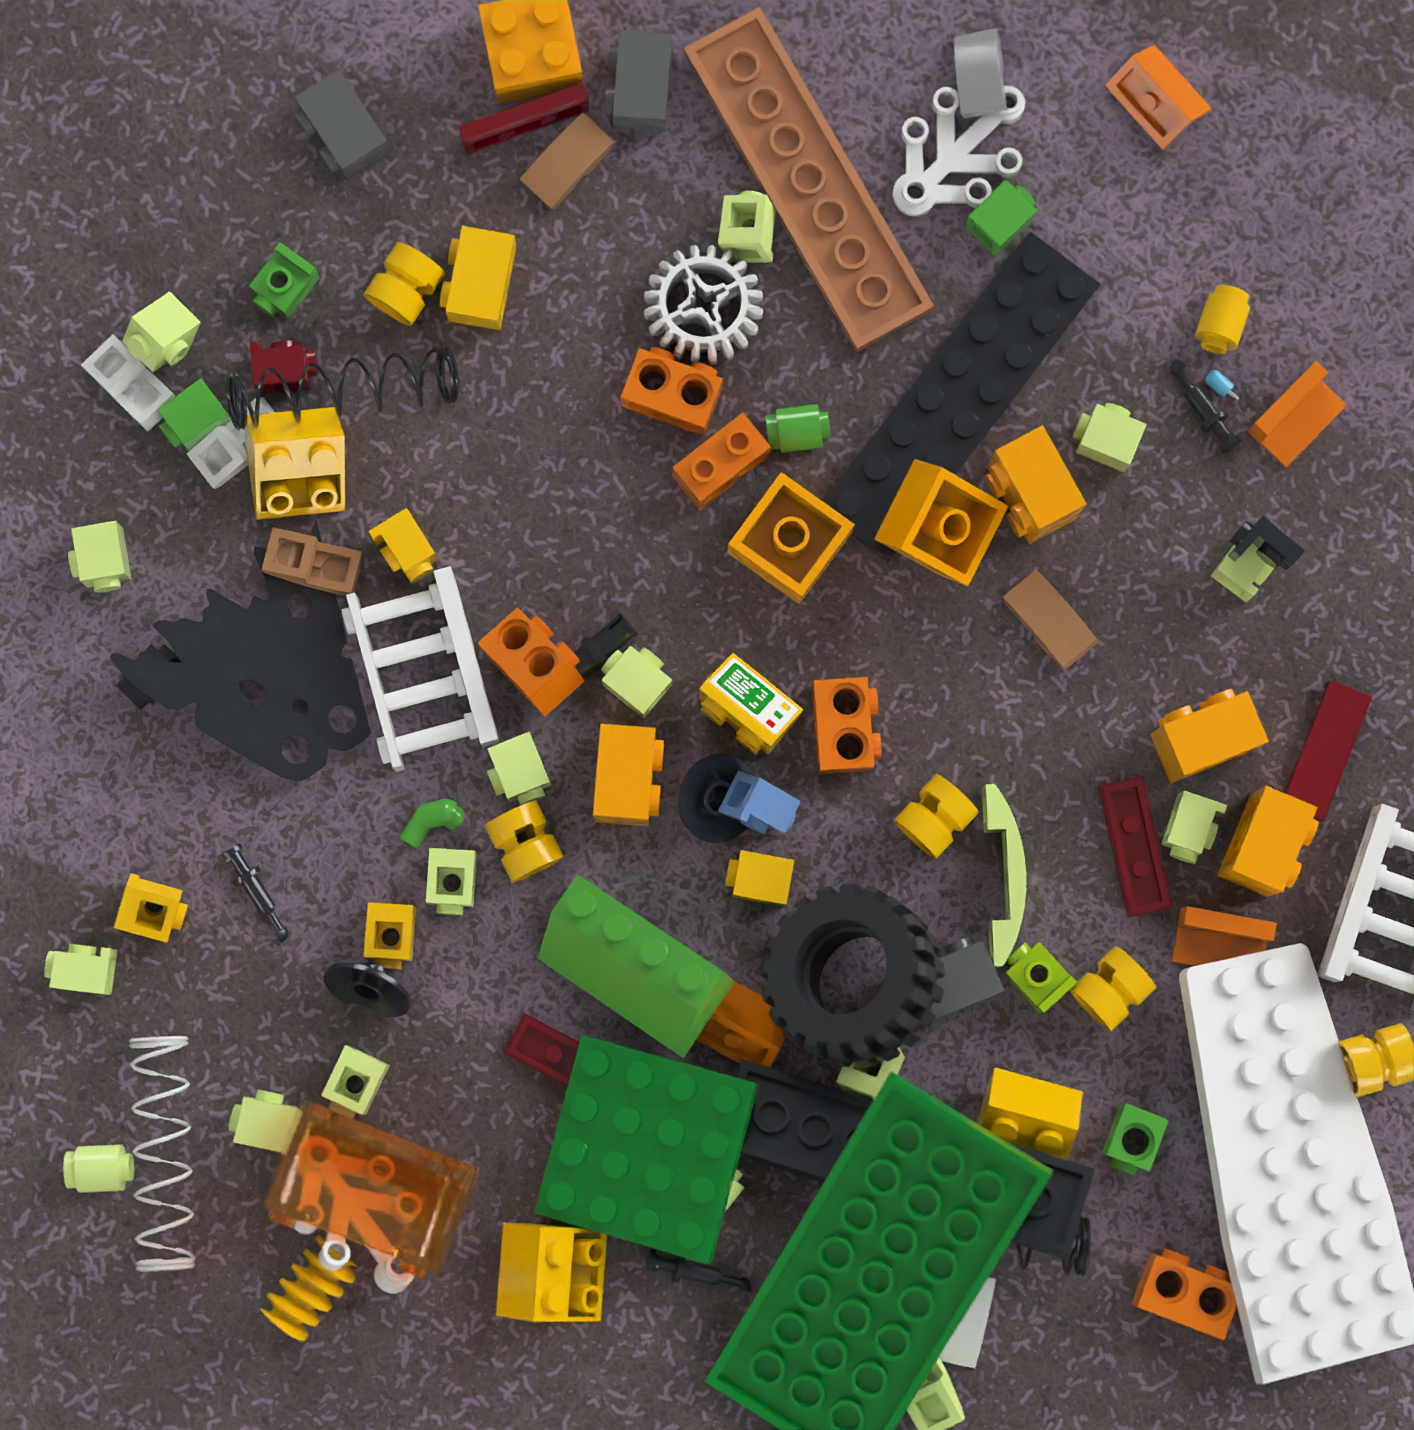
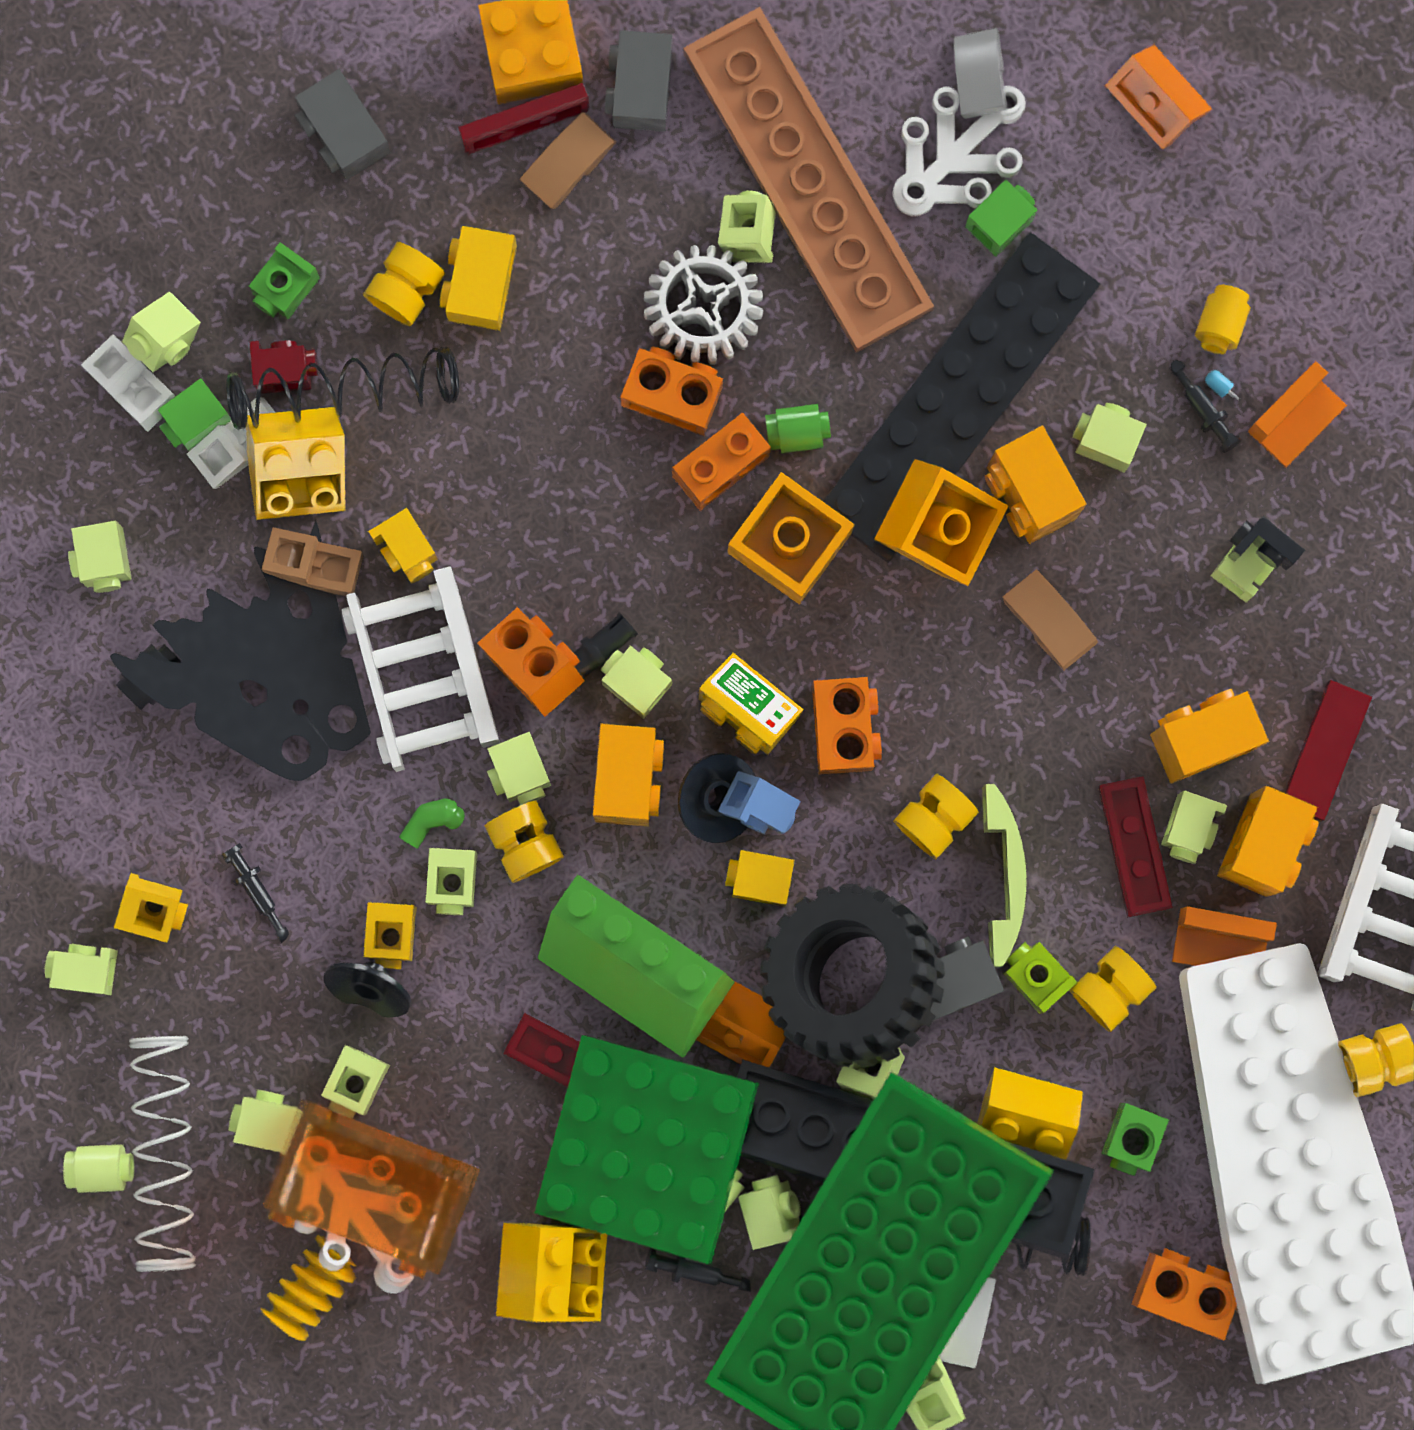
(770, 1212): none -> yellowish green brick

